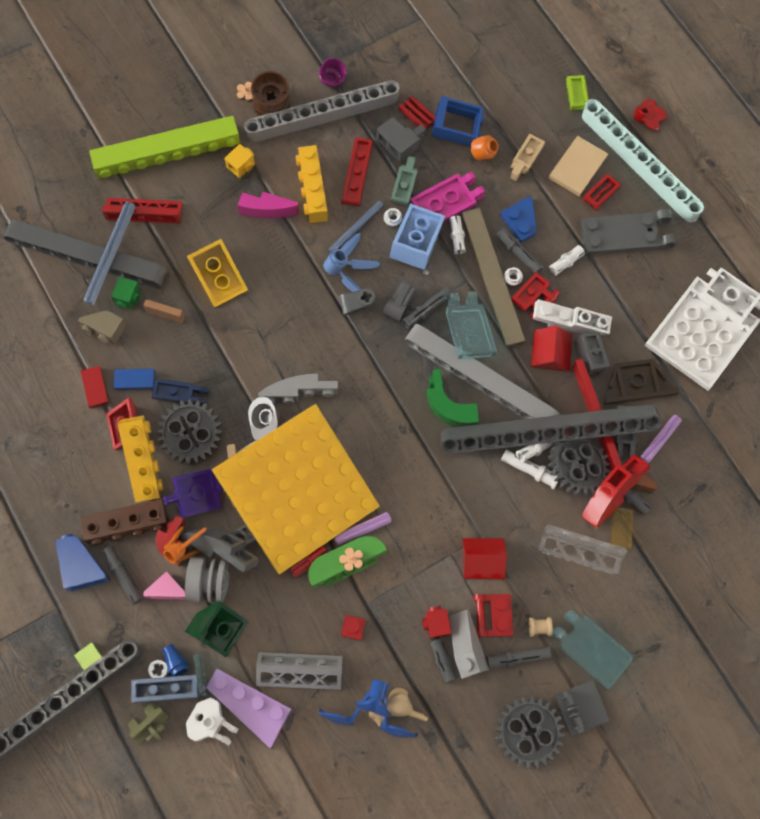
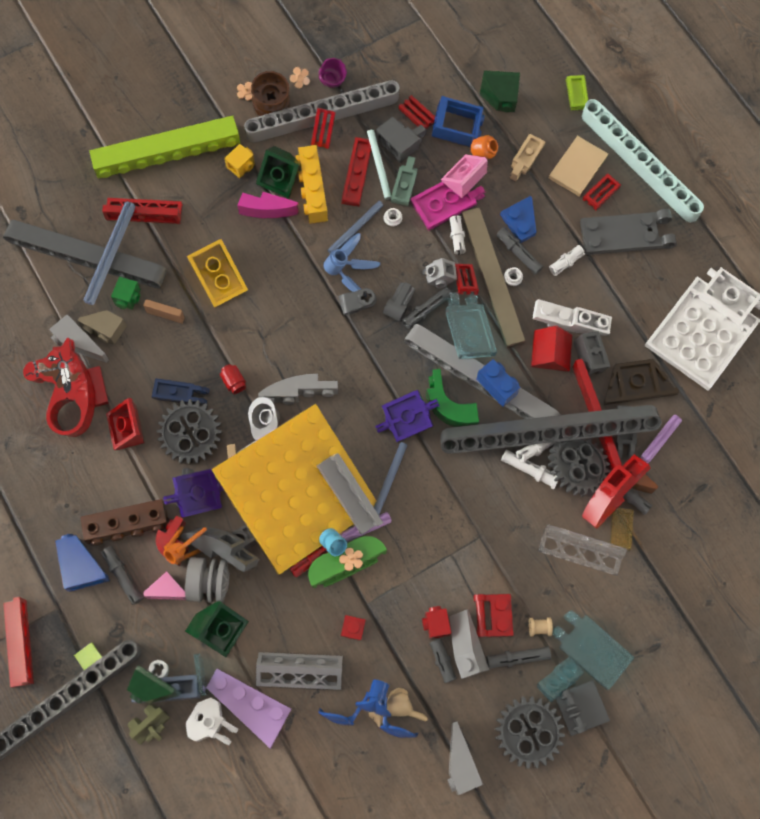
(18, 642): none -> fence
(71, 383): none -> red animal
(83, 343): none -> light grey slope
(134, 379): blue tile -> none
(140, 459): yellow brick -> none
(149, 687): none -> dark green slope
(175, 662): blue cone -> none
(233, 379): none -> red brick
(278, 171): none -> dark green slope
(300, 77): none -> light nougat plant
(316, 126): none -> red tile
(333, 542): none -> medium azure wheel
(349, 493): none -> light grey fence
(379, 164): none -> light aqua bar
(390, 477): none -> sand blue bar
(407, 416): none -> dark purple plate
(417, 236): light blue slope -> none
(441, 273): none -> light grey brick
(461, 765): none -> light grey slope
(465, 174): none -> bright pink slope
(466, 288): none -> red tile
(484, 558): red slope -> none
(498, 382): none -> blue brick
(500, 89): none -> dark green slope
(532, 290): red plate -> none
(560, 679): none -> clear light blue slope
(650, 114): red plate -> none

